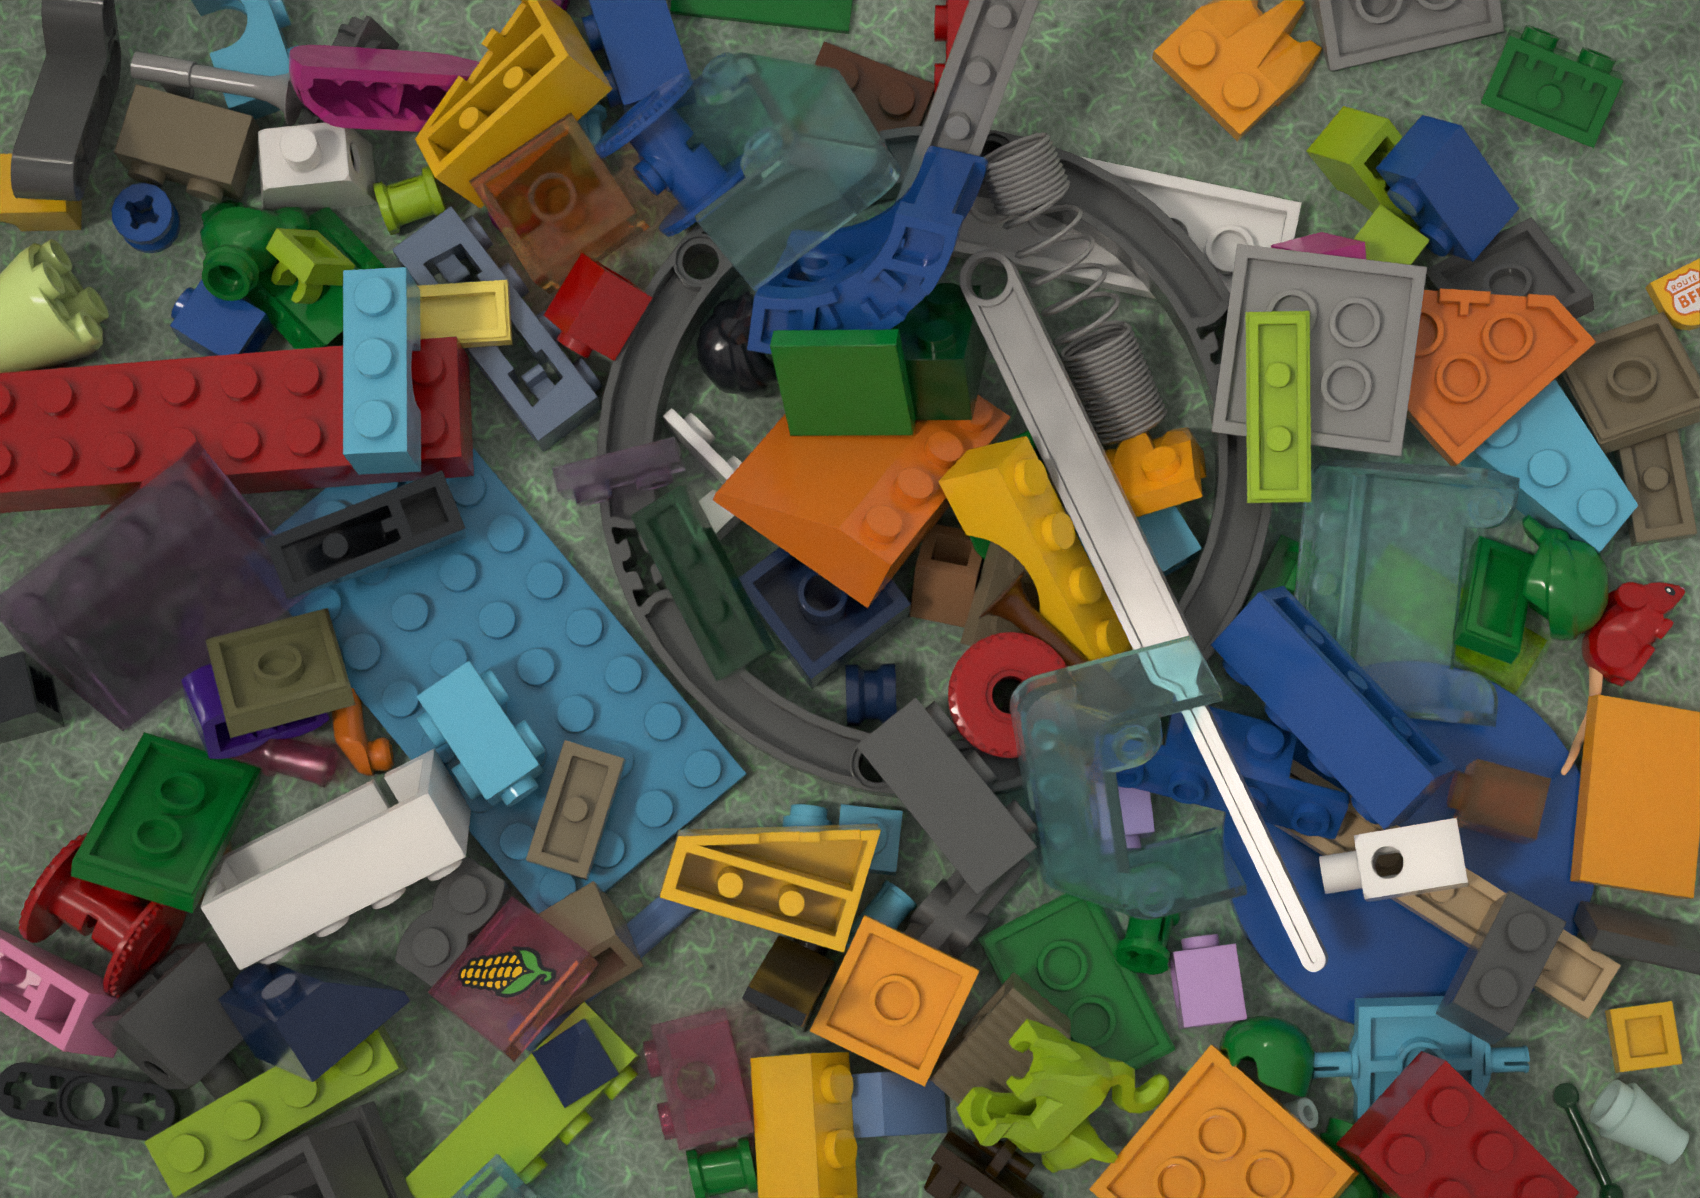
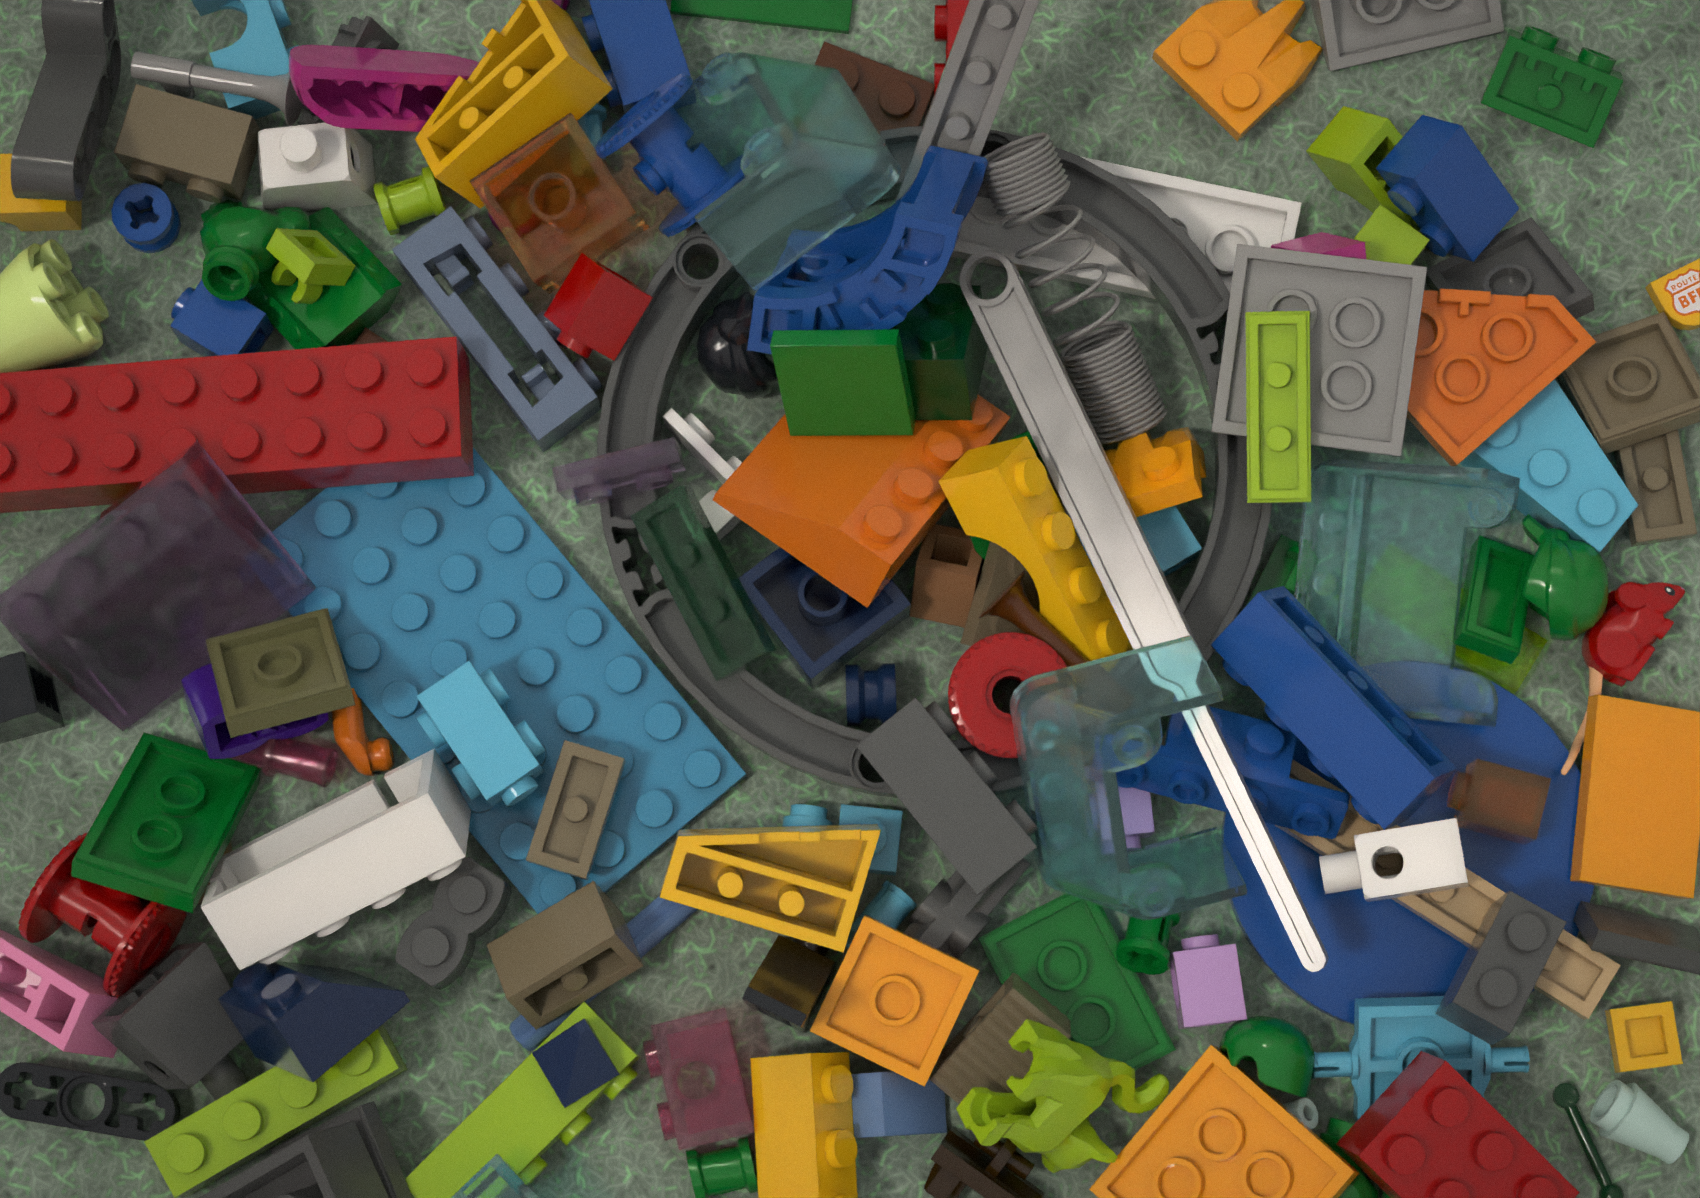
(367, 536): black slope -> none
(378, 392): medium azure arch -> none
(470, 310): light yellow tile -> none
(513, 978): clear pink tile -> none

